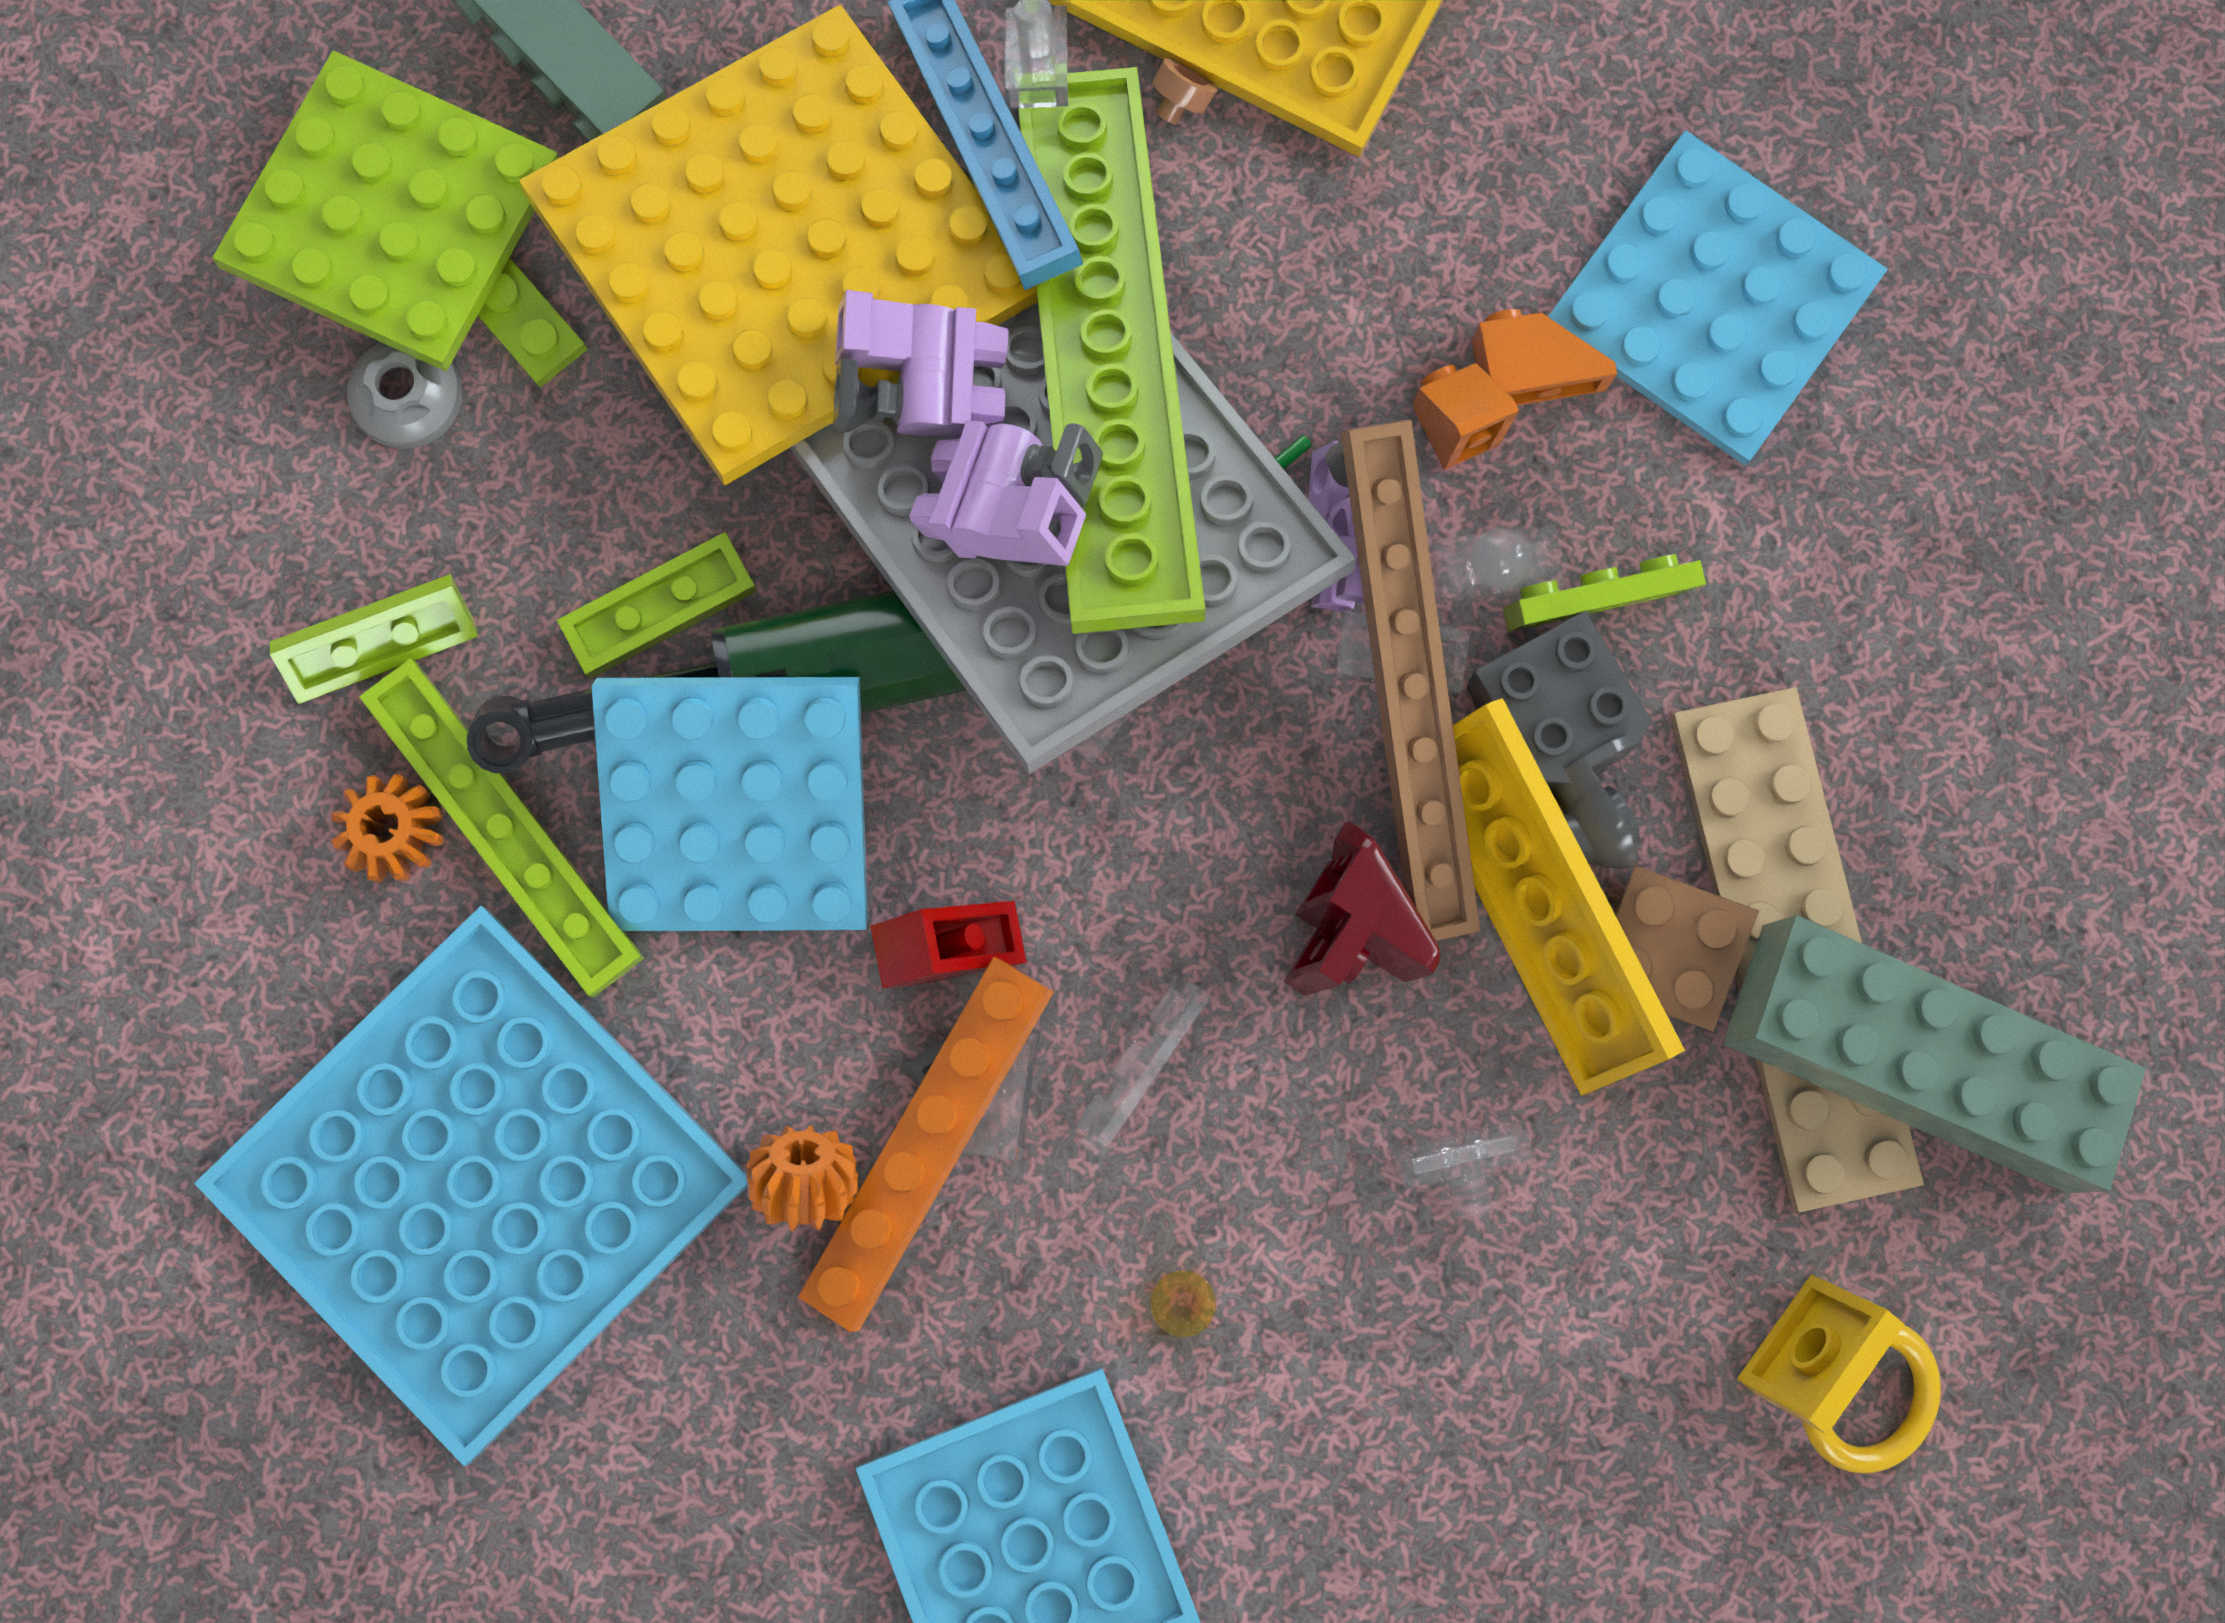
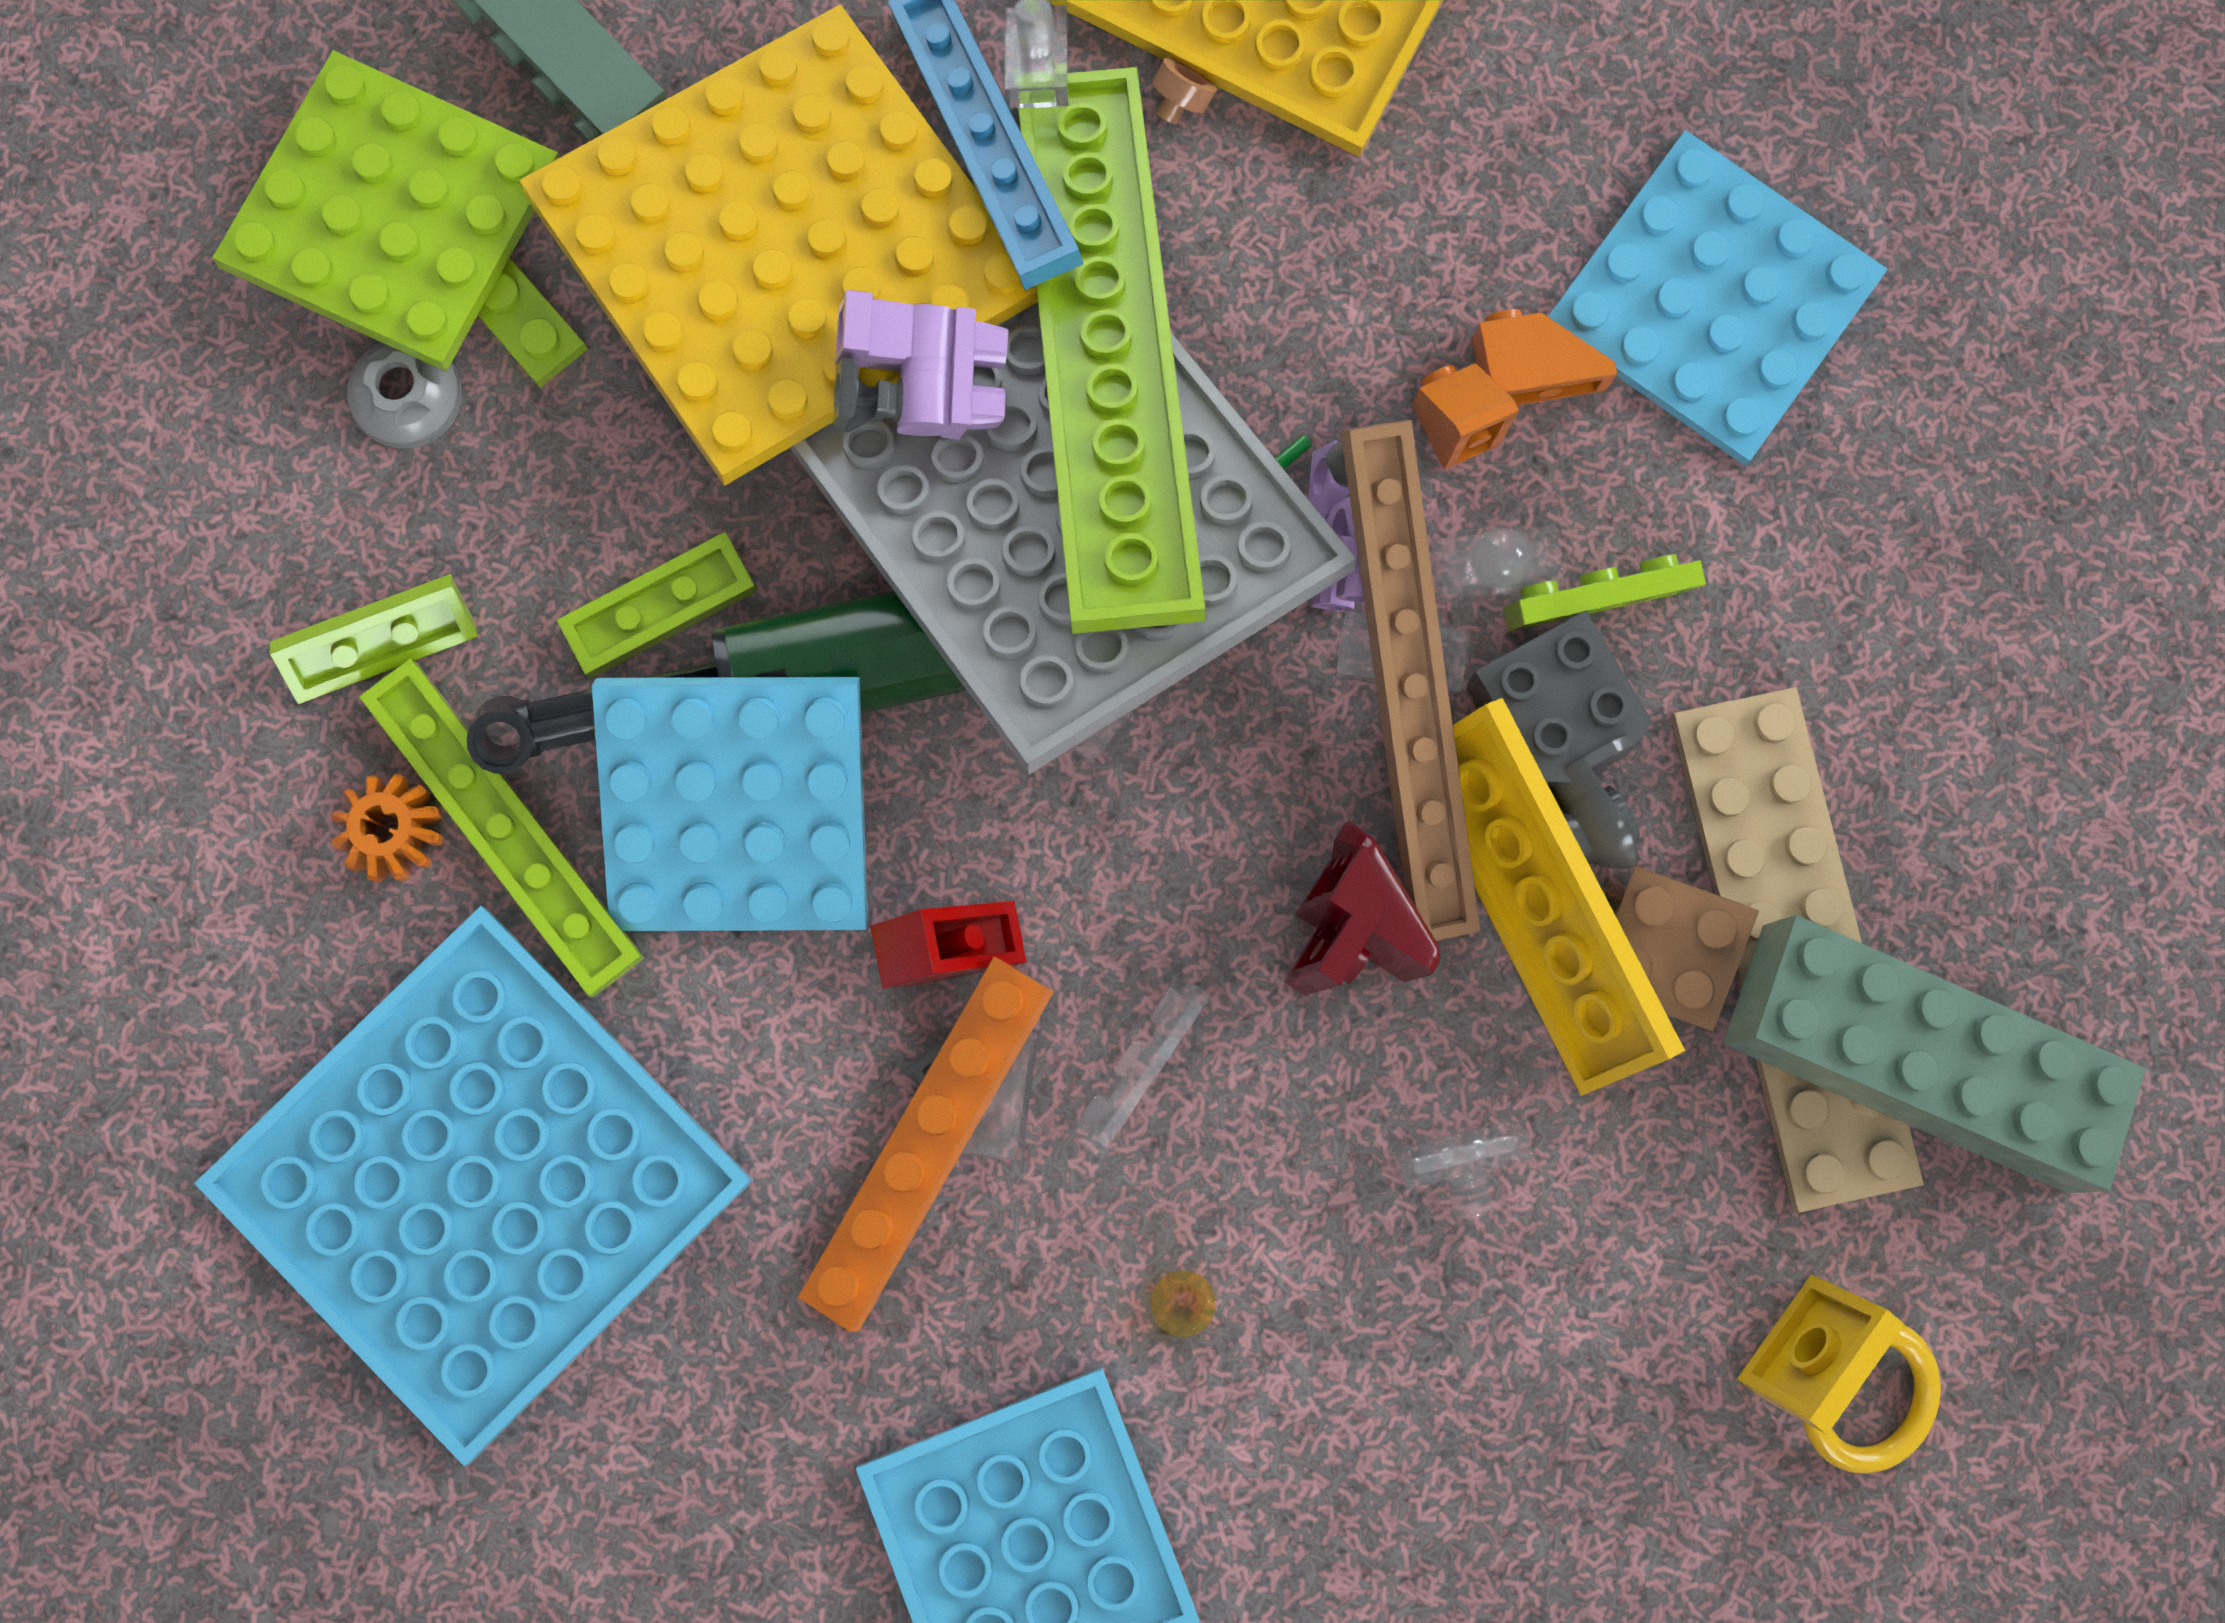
(801, 1177): orange gear -> none
(1006, 491): lavender hips -> none

